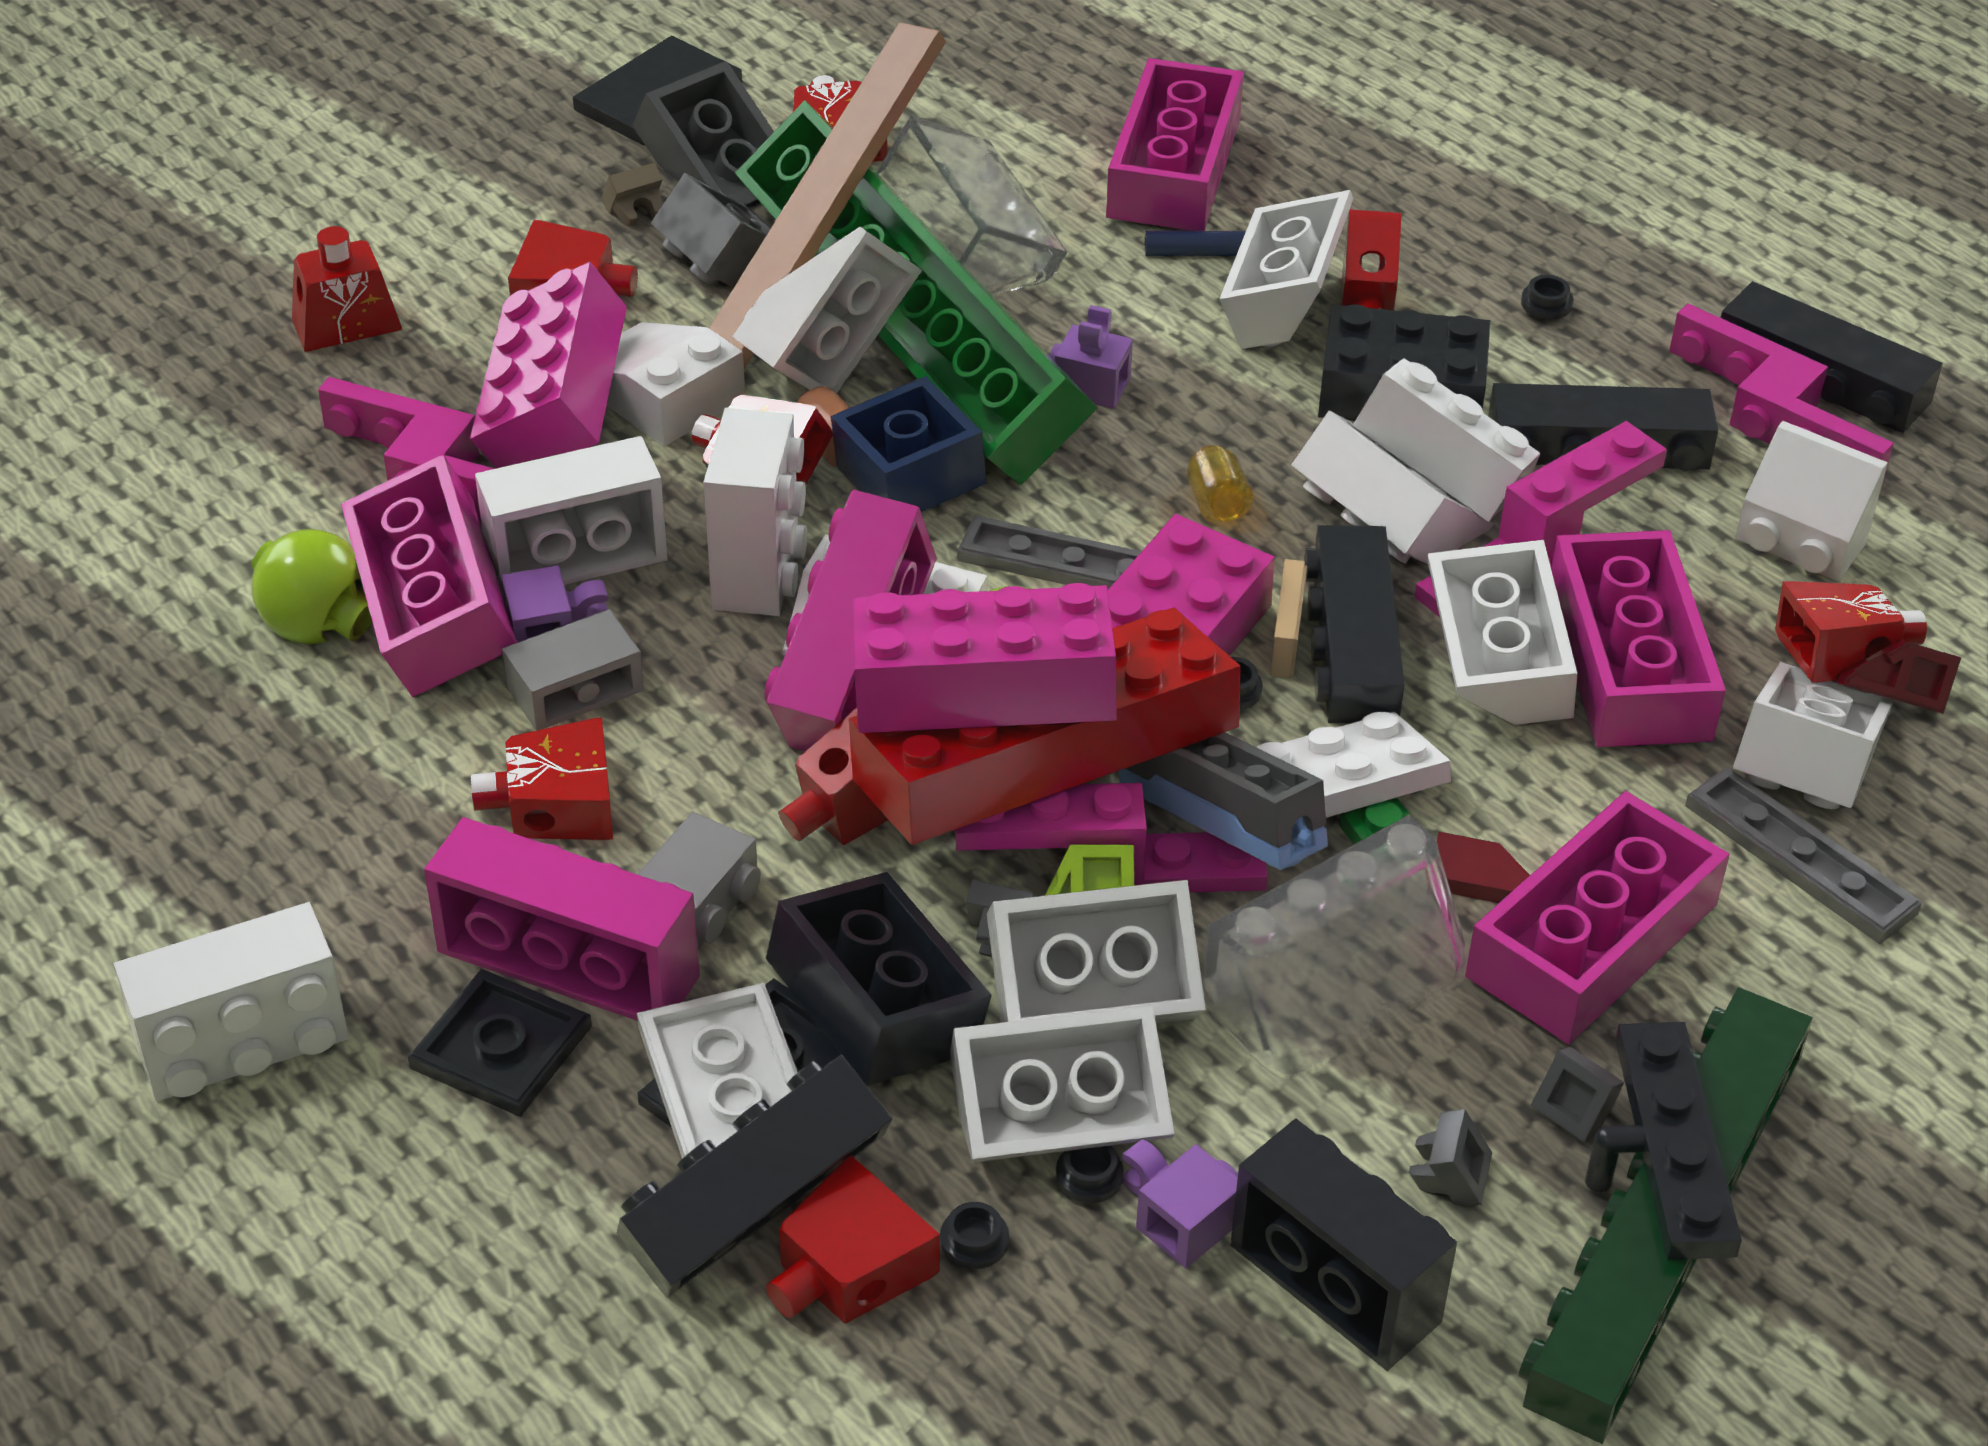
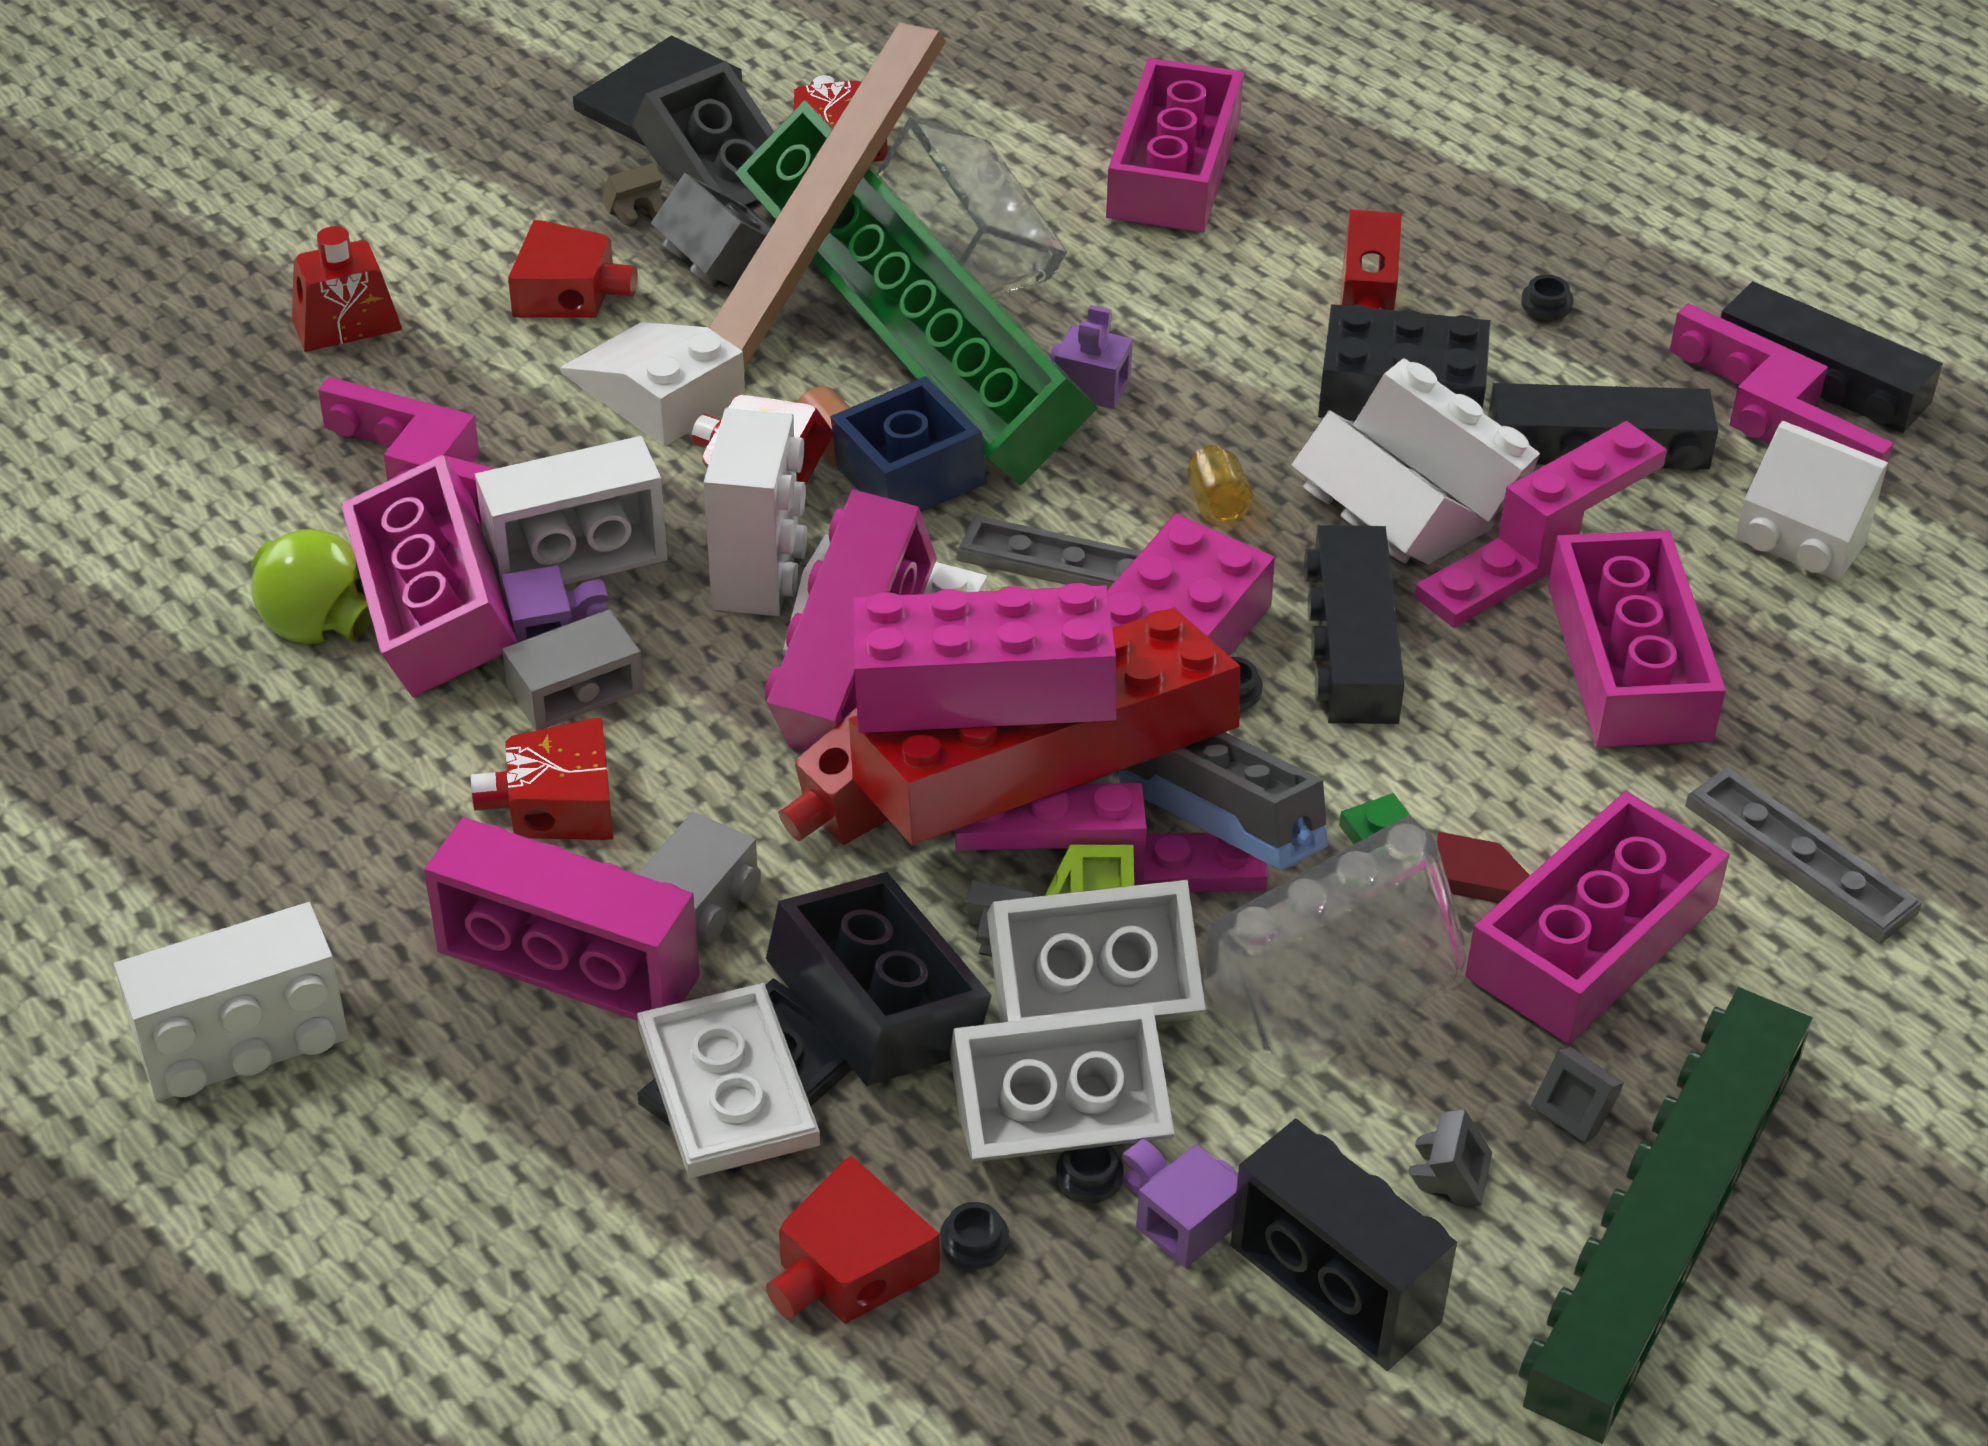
(500, 1042): black tile -> none
(550, 369): dark pink brick -> none
(752, 1174): black brick -> none
(828, 310): white slope -> none
(1193, 243): dark blue piece -> none
(1282, 267): white slope -> none
(1288, 619): tan tile -> none
(1366, 761): white plate -> none
(1505, 631): white slope -> none
(1674, 1141): black plate -> none
(1811, 737): white slope -> none
(1840, 625): red torso -> none
(1906, 675): dark red tile -> none

